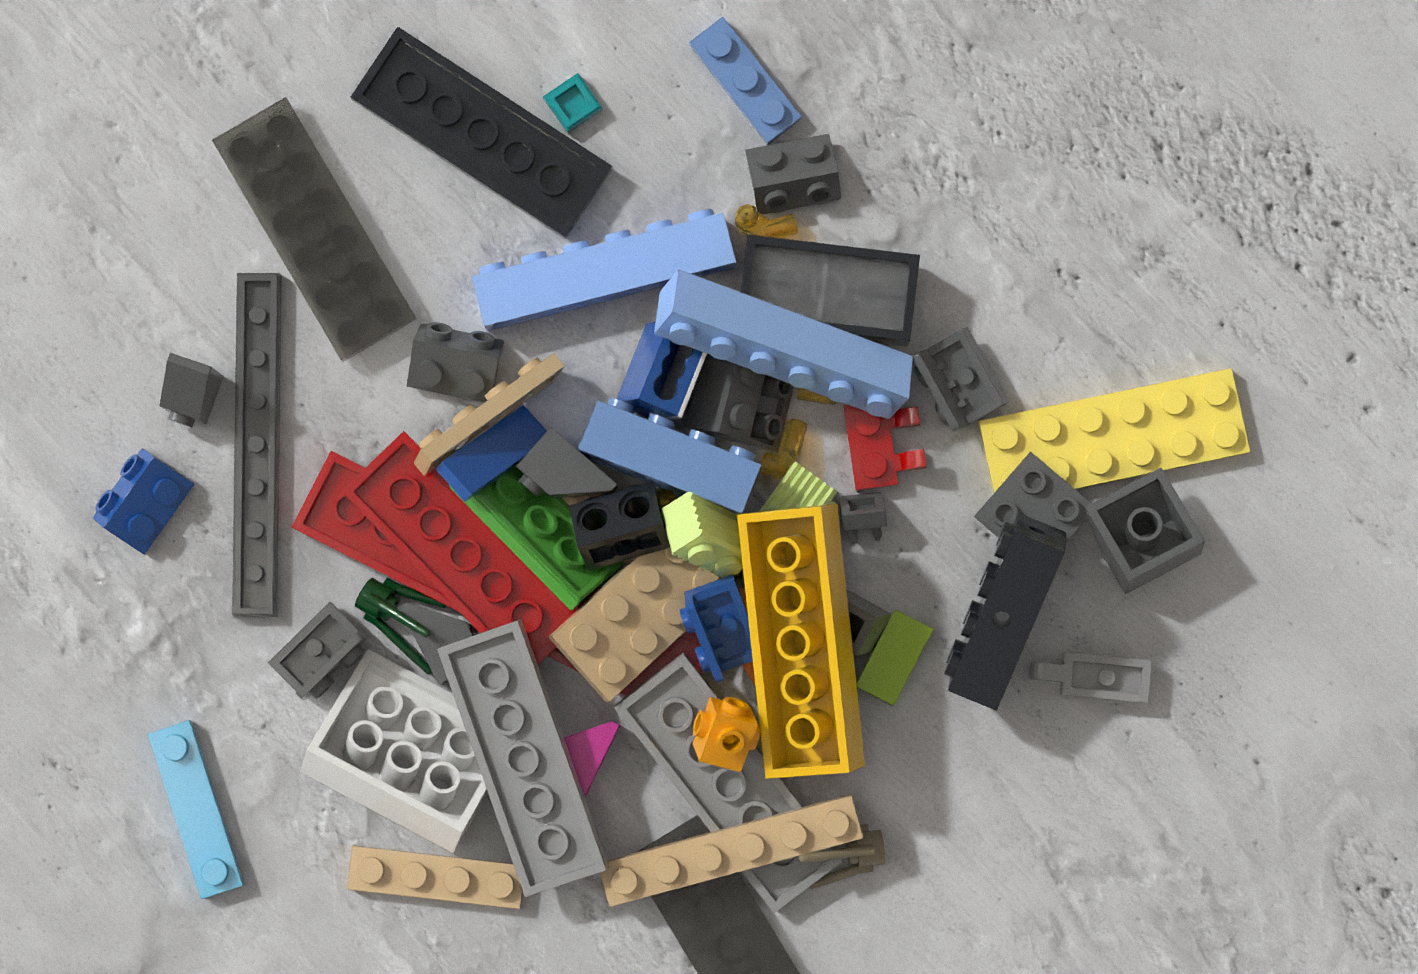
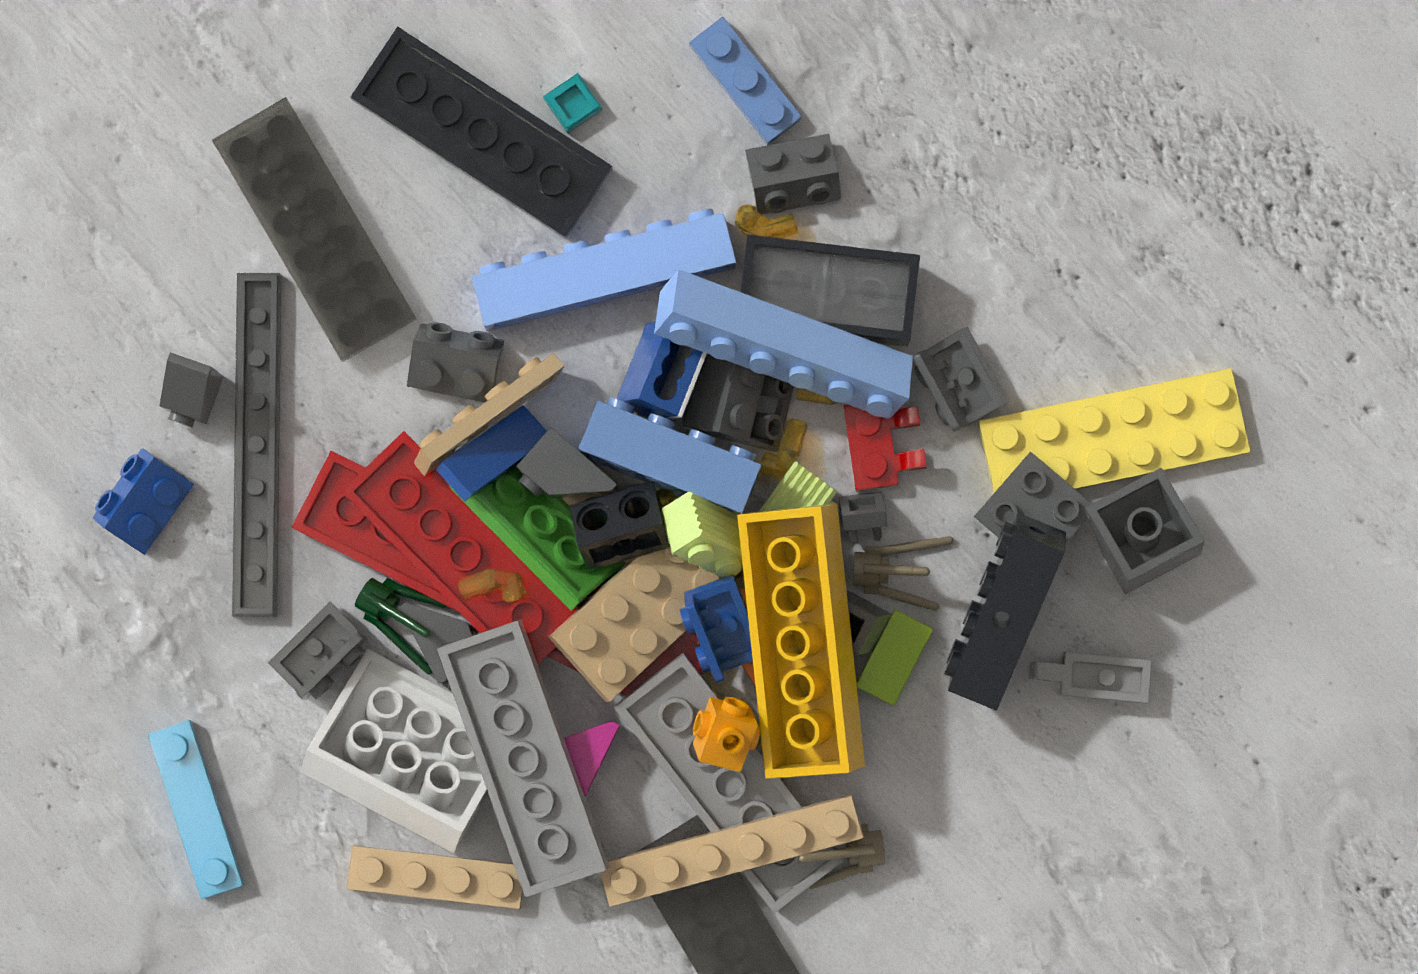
(492, 579): none -> clear yellow arm
(872, 569): none -> dark tan plant

